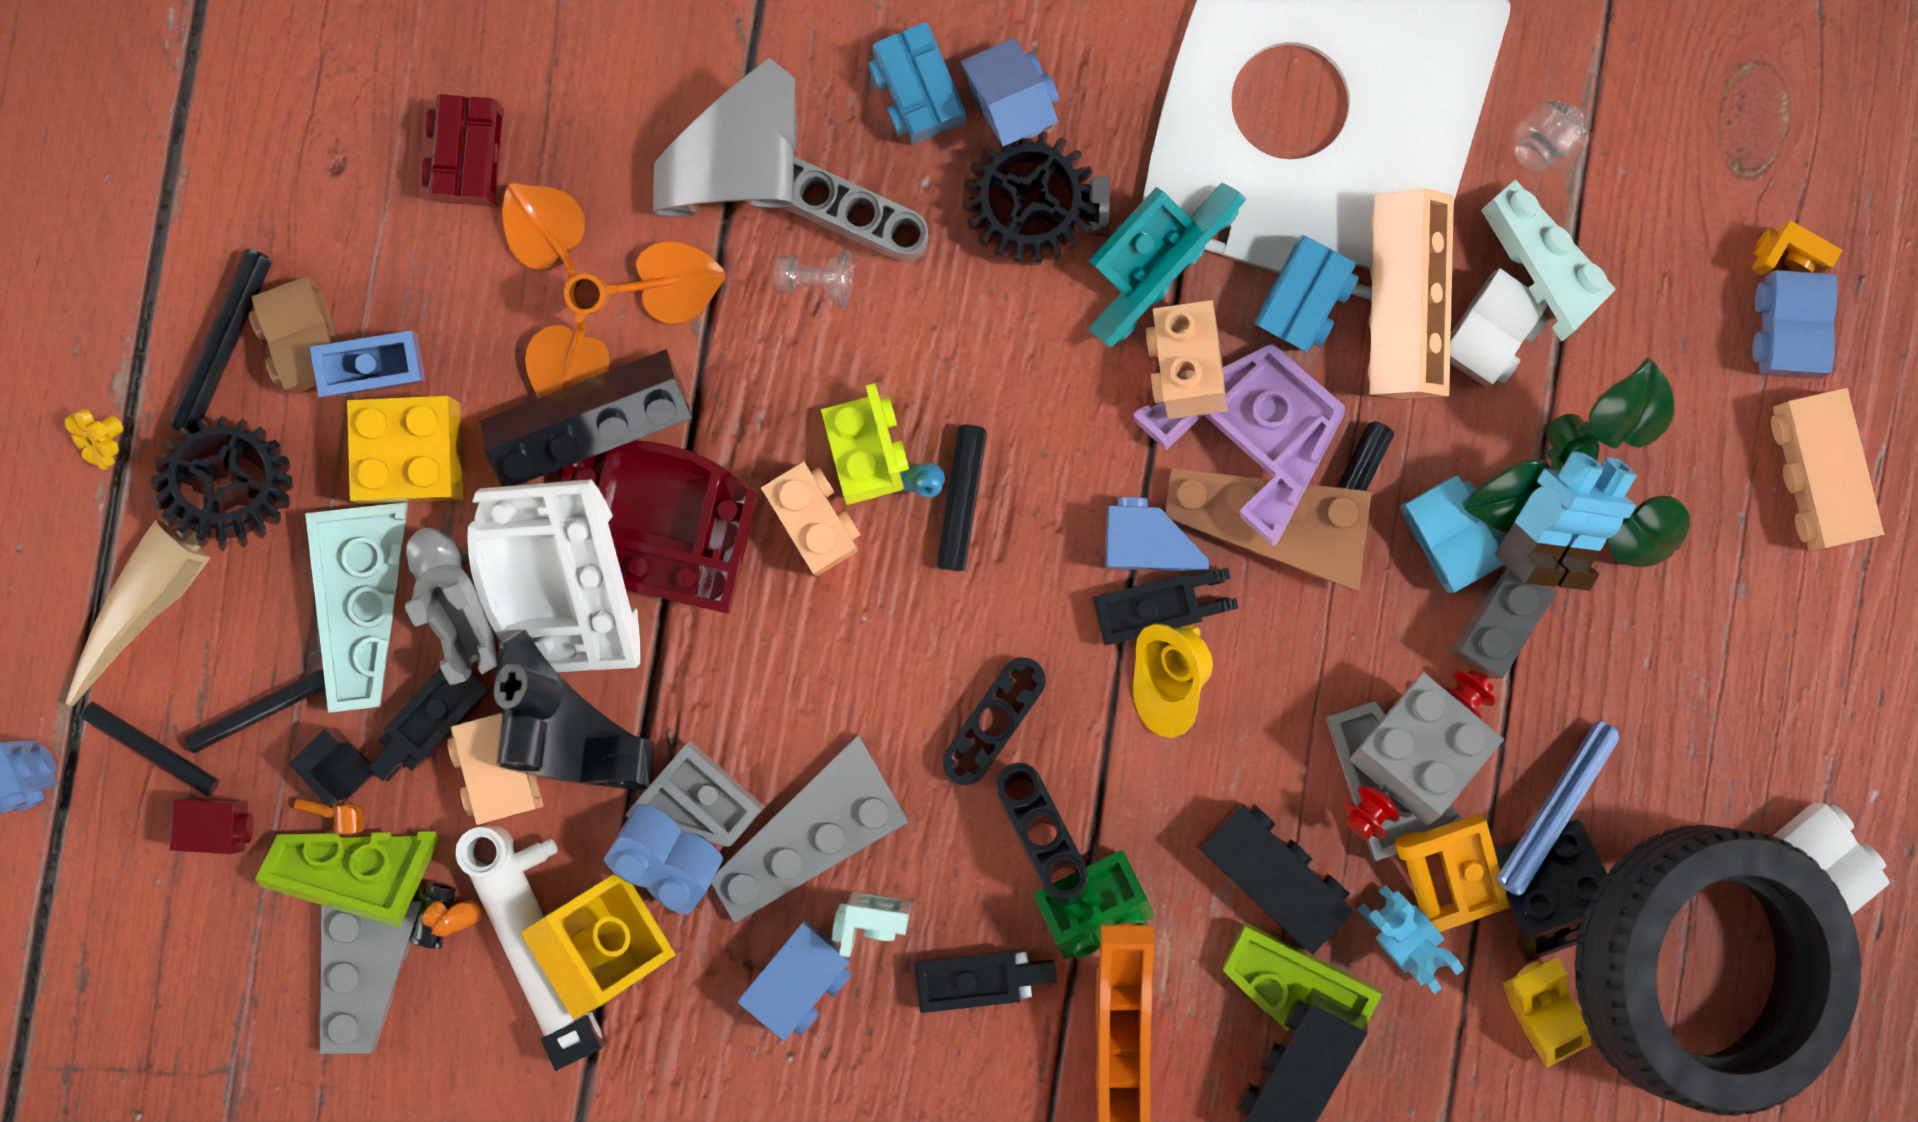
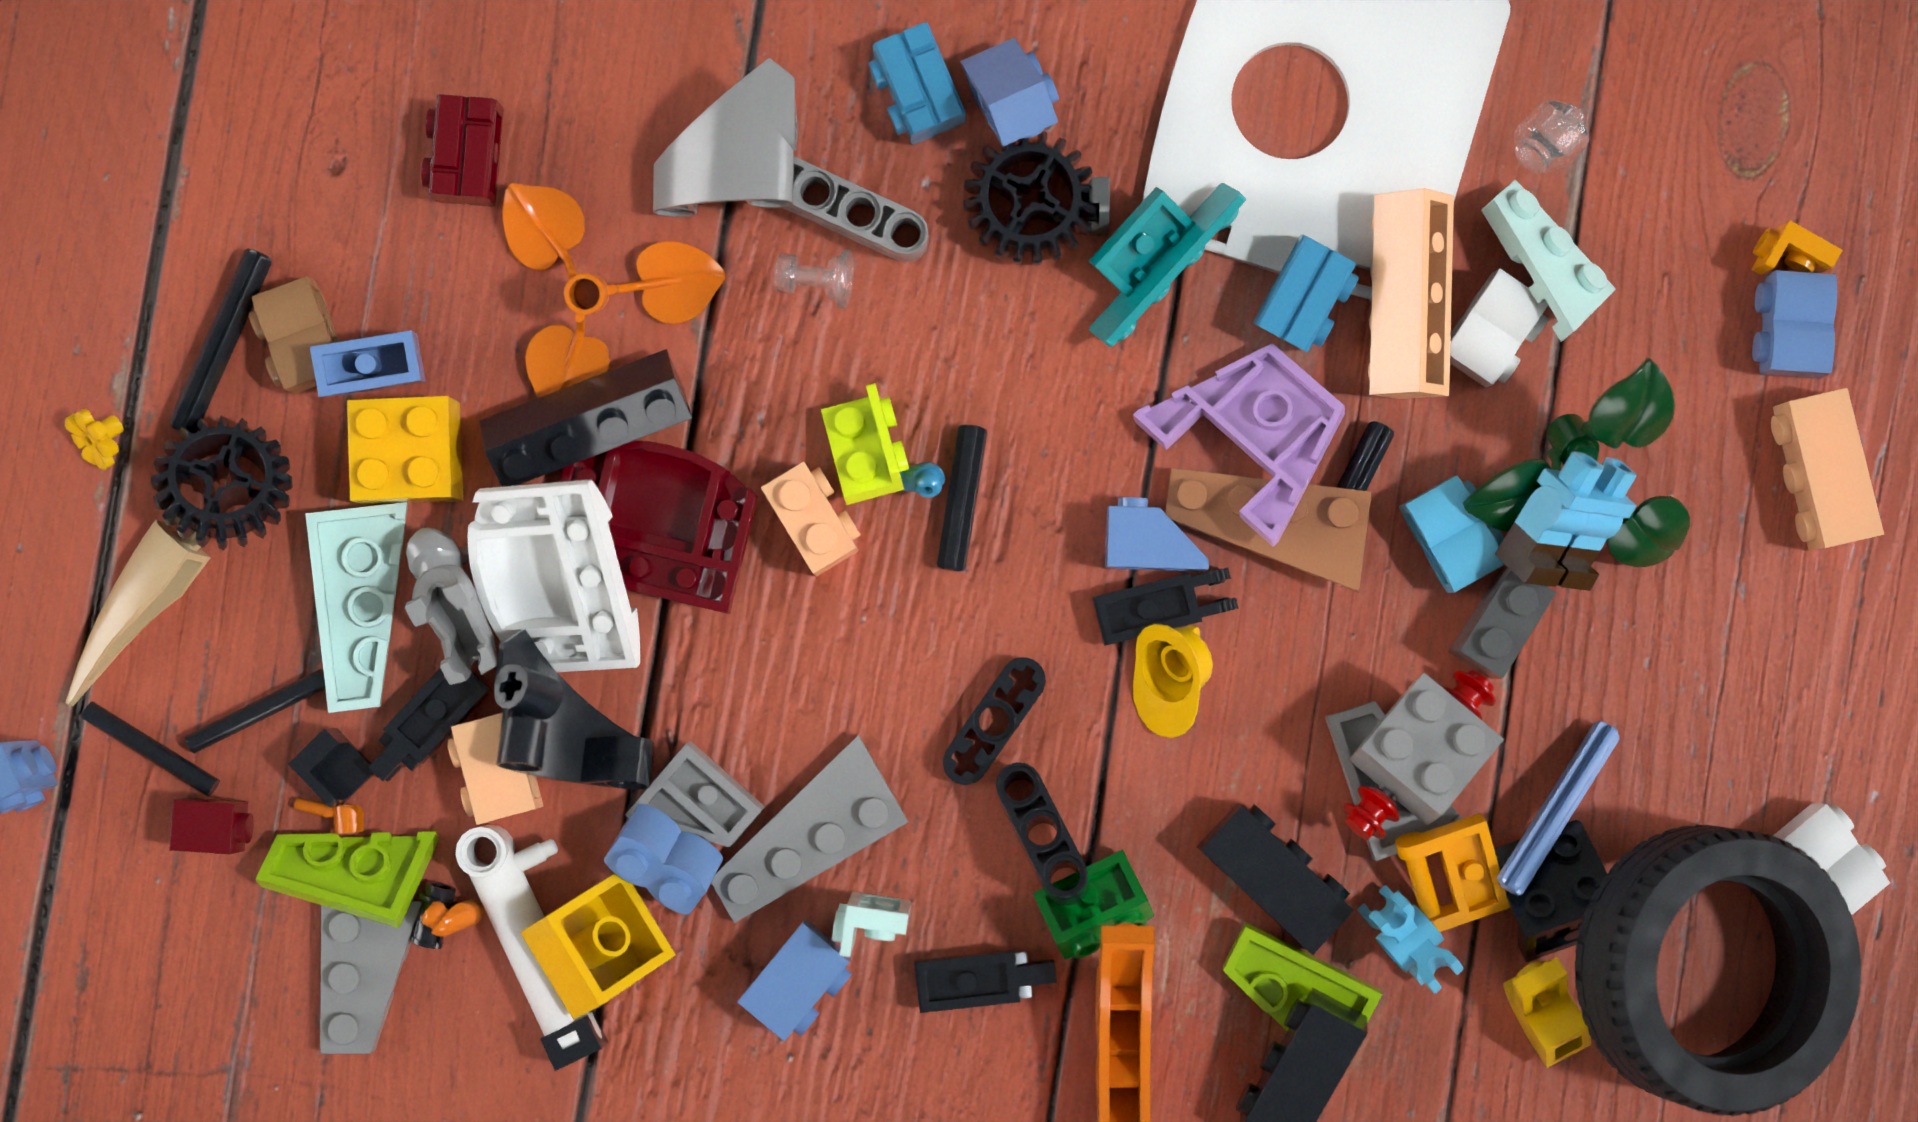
(1189, 360): light nougat brick -> none

